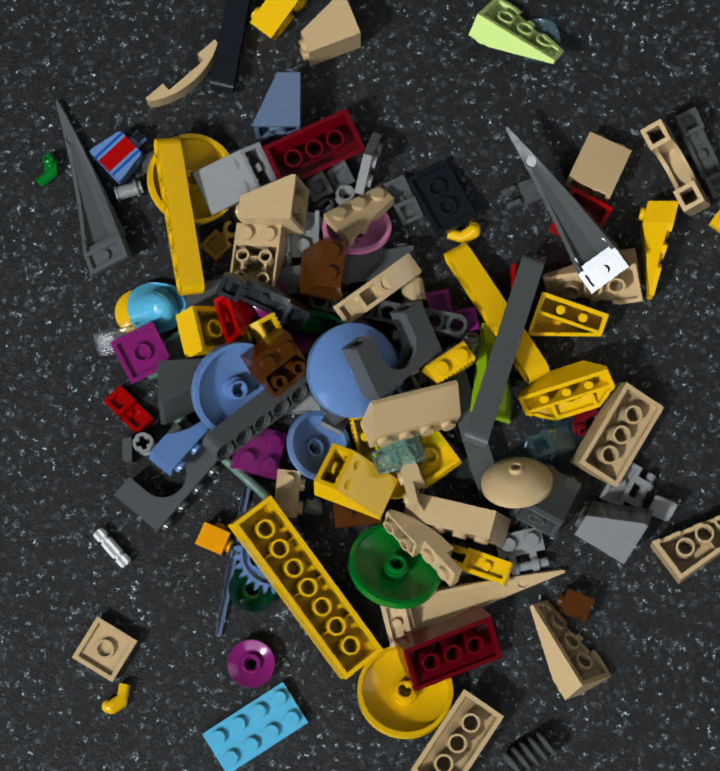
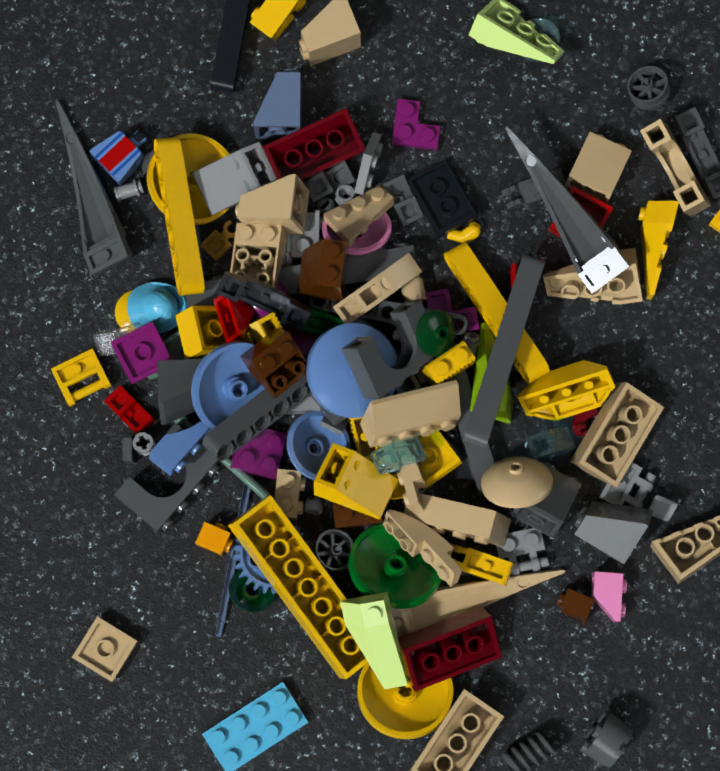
(50, 170): green arm -> none
(77, 370): none -> yellow plate
(112, 547): white axle -> none
(118, 702): yellow arm -> none
(163, 96): tan slope -> none
(238, 661): magenta dish -> none
(332, 550): none -> dark grey wheel
(375, 633): none -> yellowish green wedge
(409, 132): none -> magenta plate
(429, 331): none -> dark green dish
(565, 318): yellow wedge -> none
(569, 660): tan wedge -> none
(606, 739): none -> dark grey brick
(607, 593): none -> bright pink slope
(649, 87): none -> dark grey wheel

